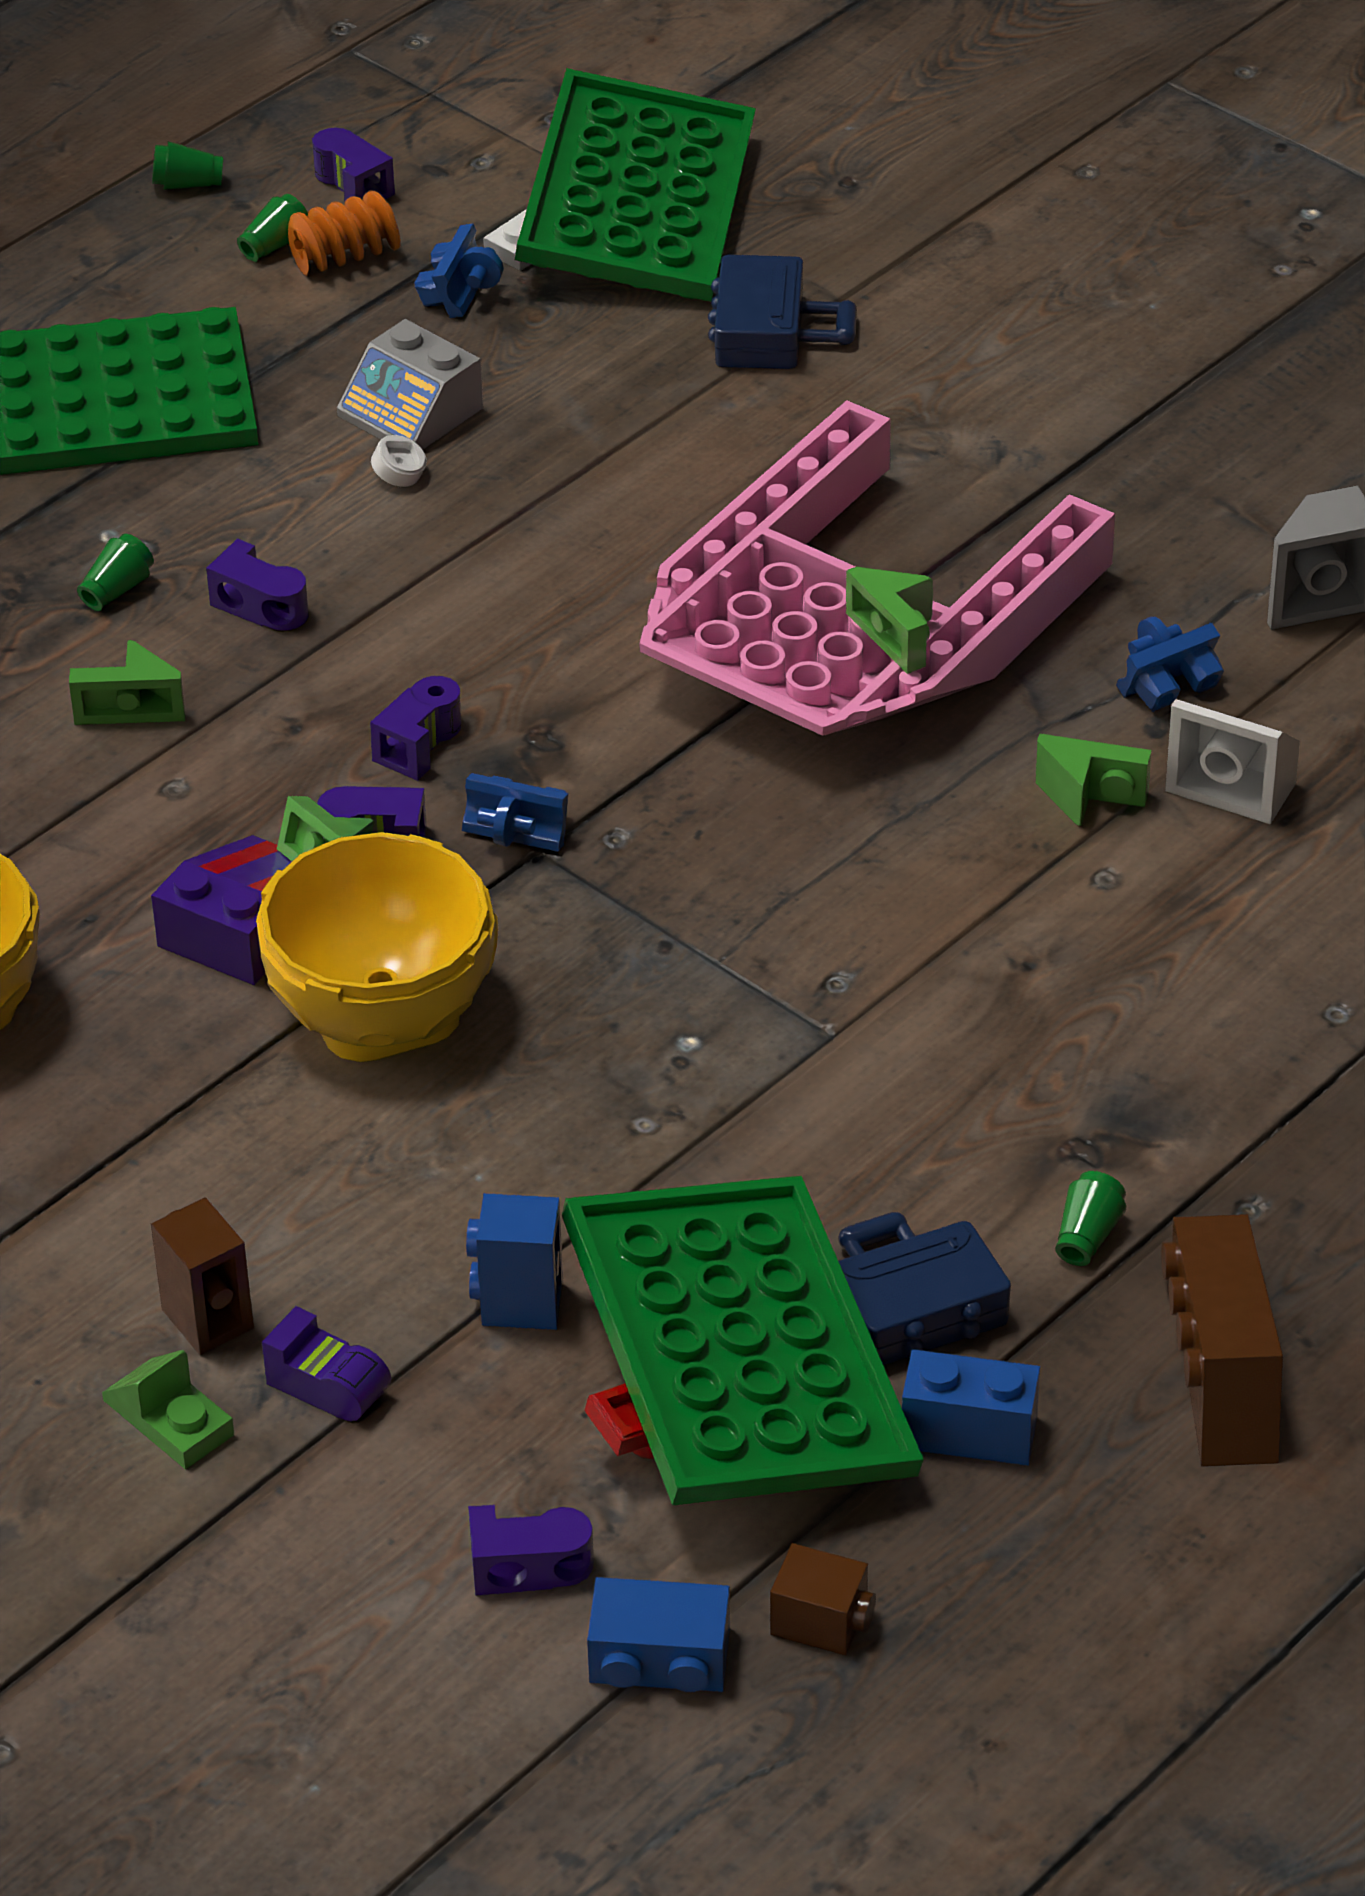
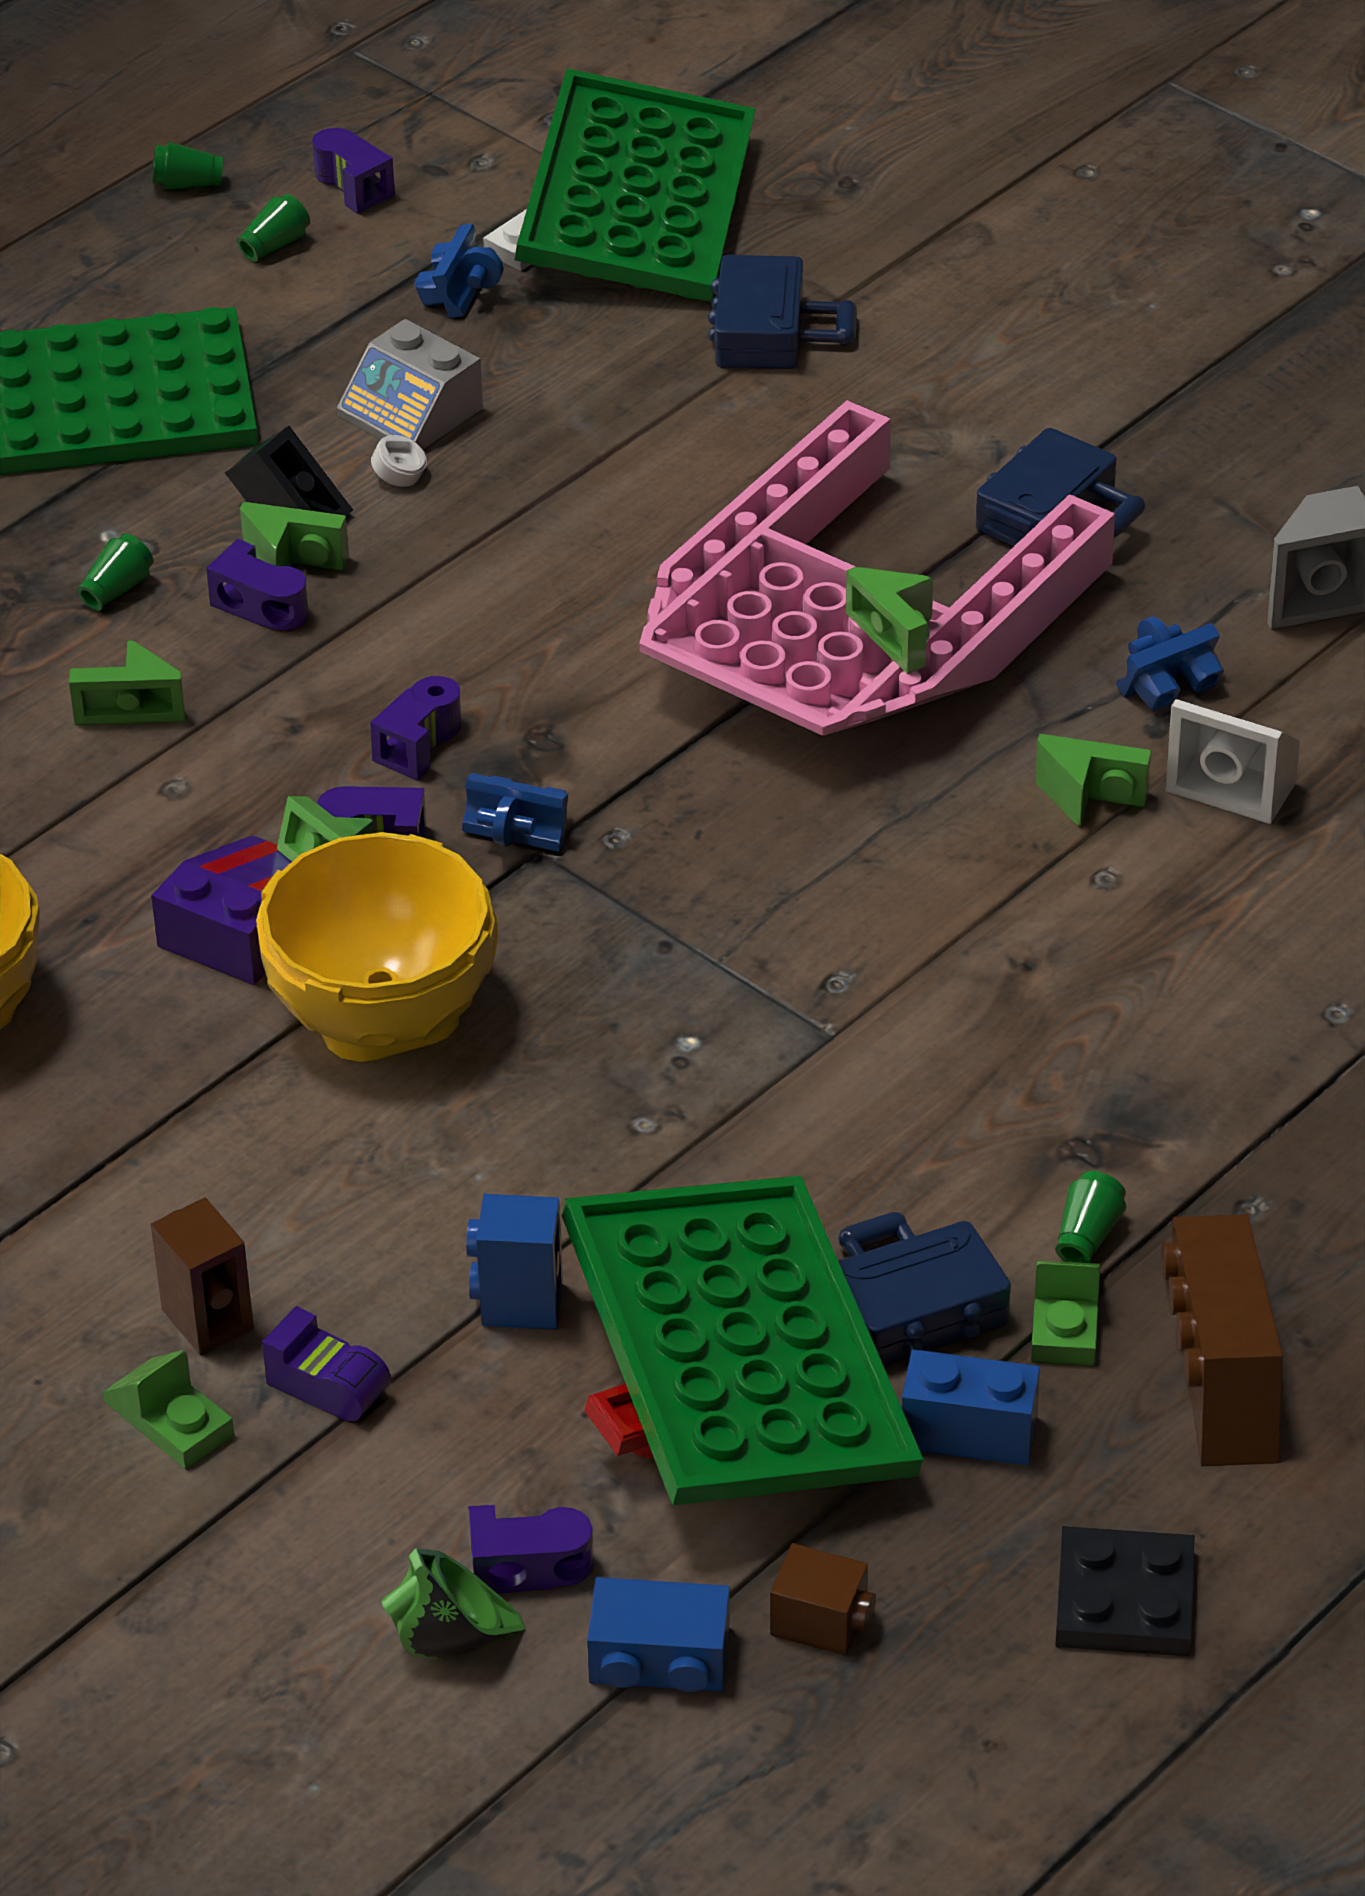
(286, 476): none -> black slope
(295, 536): none -> bright green slope
(342, 229): orange piece -> none
(447, 1608): none -> bright green hat
(1042, 478): none -> dark blue piece
(1065, 1312): none -> bright green slope
(1125, 1591): none -> black plate

